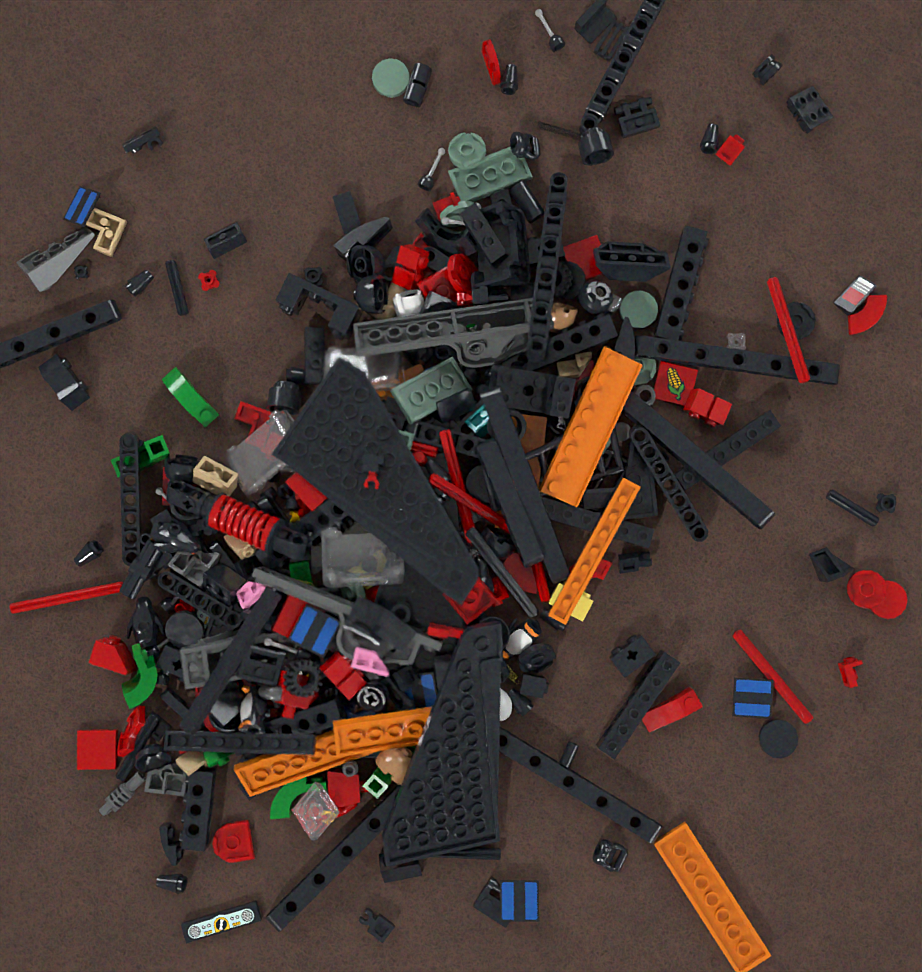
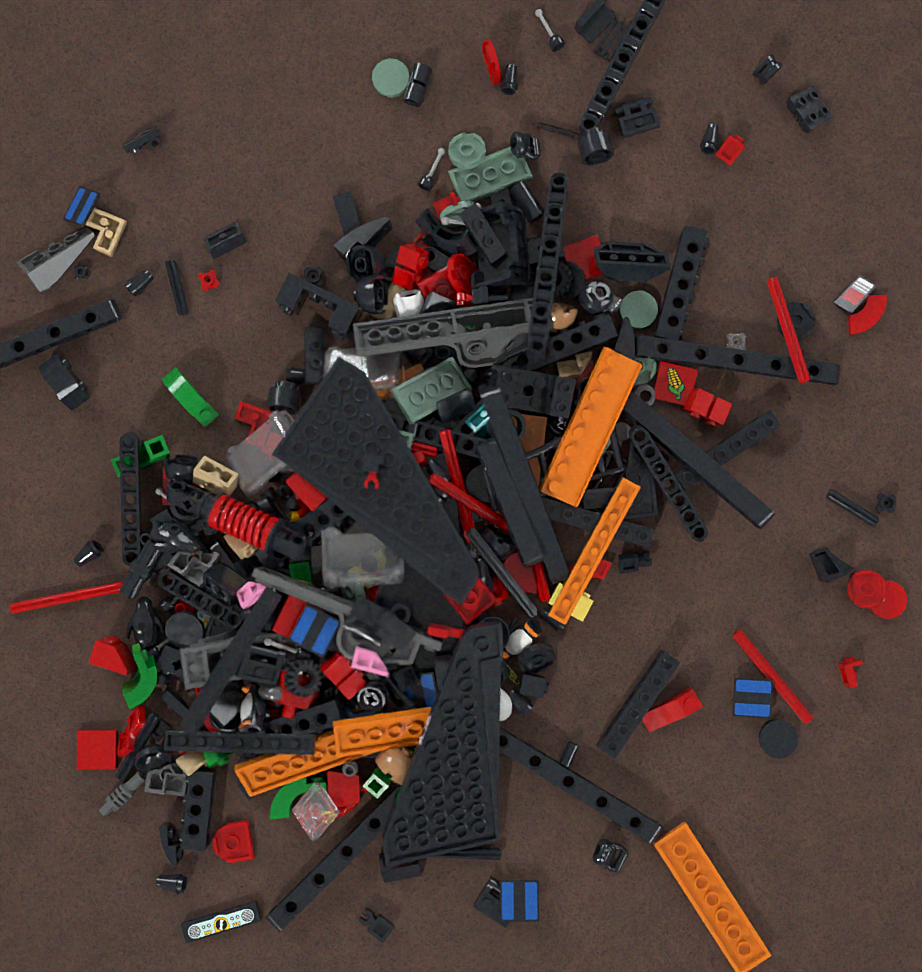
(641, 655): black brick -> none

